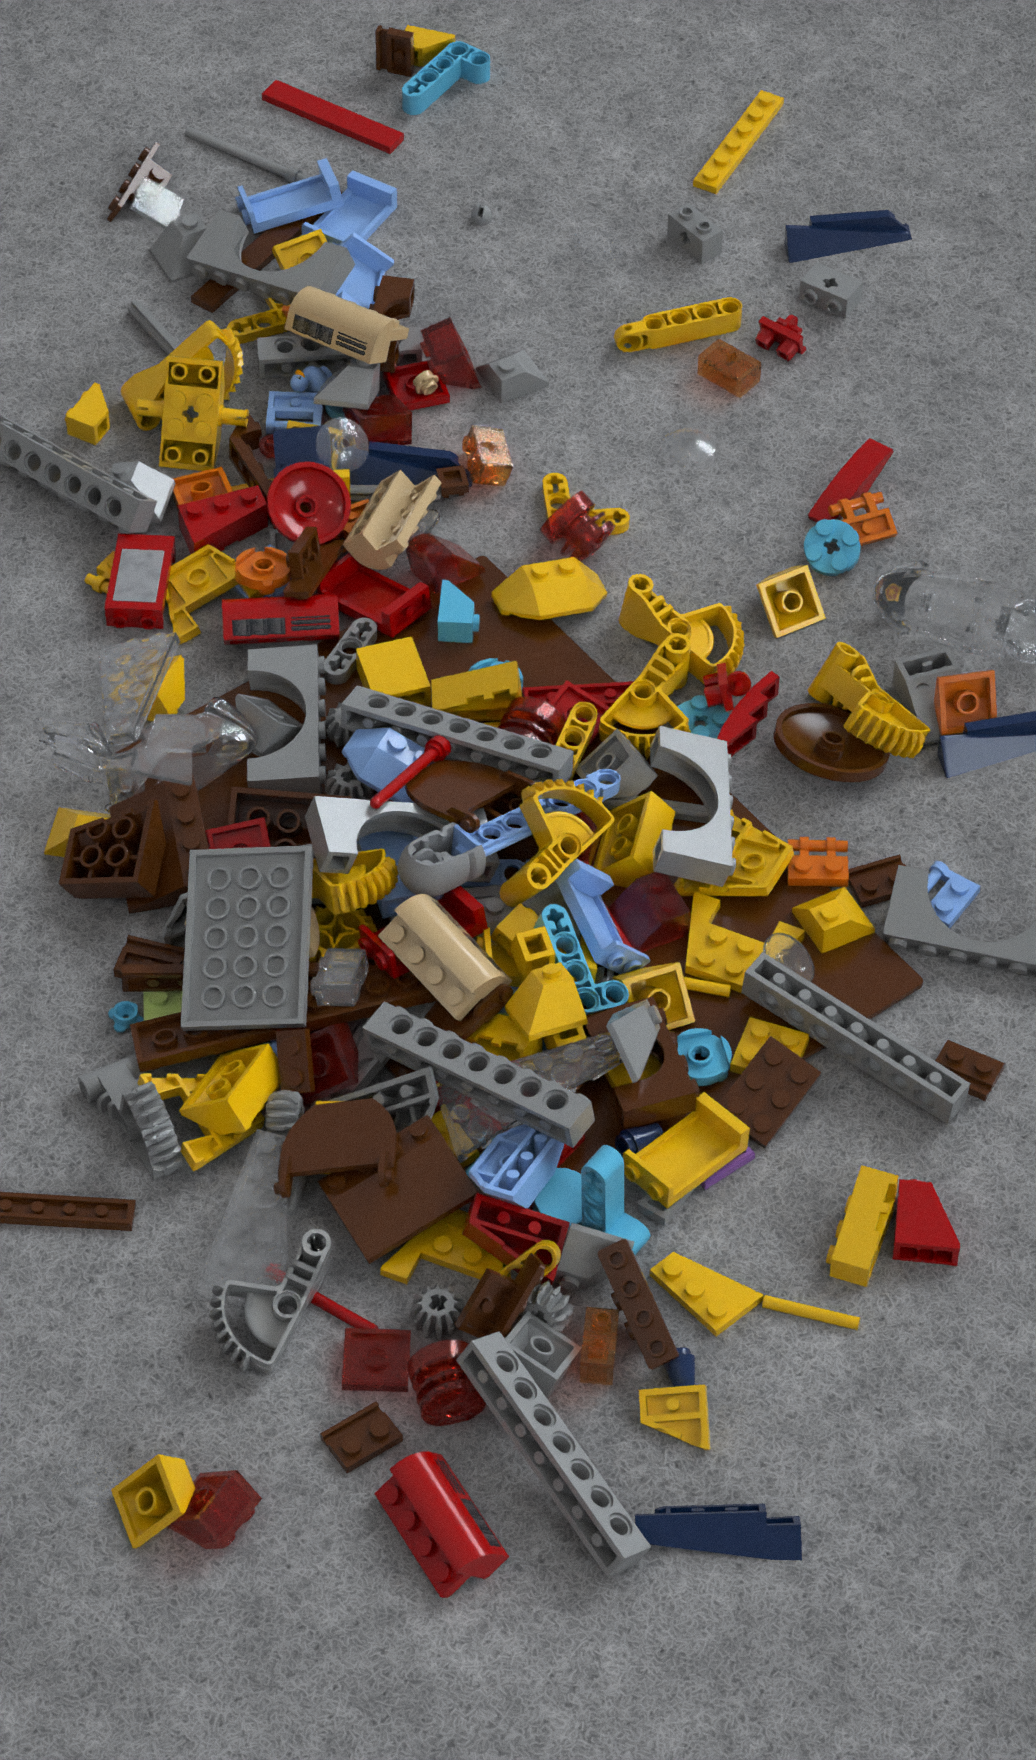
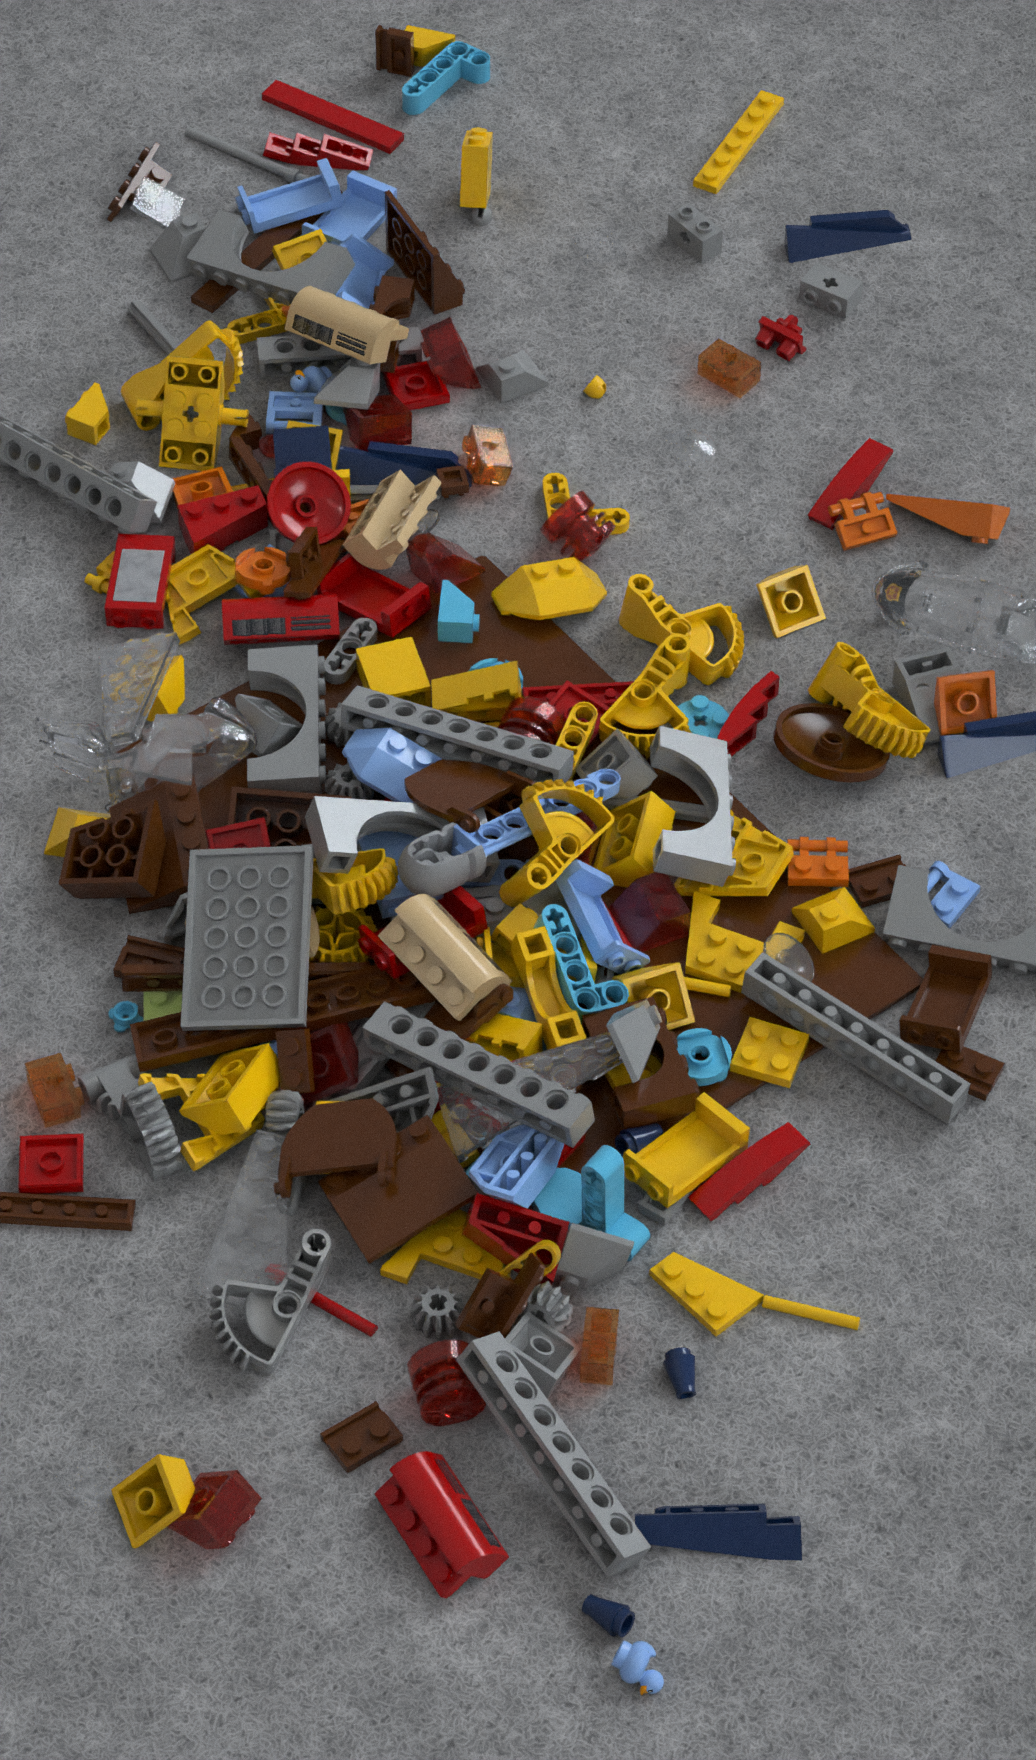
(51, 1163): none -> red plate
(53, 1089): none -> clear orange brick
(308, 150): none -> red slope
(331, 448): clear dish -> none
(340, 977): clear brick -> none
(376, 1360): clear red plate -> none
(420, 260): none -> reddish brown slope
(425, 382): tan plate -> none
(435, 749): red piece -> none
(476, 168): none -> yellow brick
(546, 1003): yellow slope -> none
(596, 388): none -> yellow hinge
(610, 1615): none -> dark blue cone
(632, 1662): none -> light blue animal
(638, 1304): reddish brown bracket -> none
(677, 1412): yellow wing -> none
(681, 325): yellow piece -> none
(721, 688): red hips -> none
(748, 1170): none -> red slope
(770, 1090): reddish brown plate -> none
(839, 561): medium azure plate -> none
(863, 1226): yellow wedge -> none
(923, 1226): red slope -> none
(947, 999): none -> reddish brown panel
(966, 518): none -> orange wedge

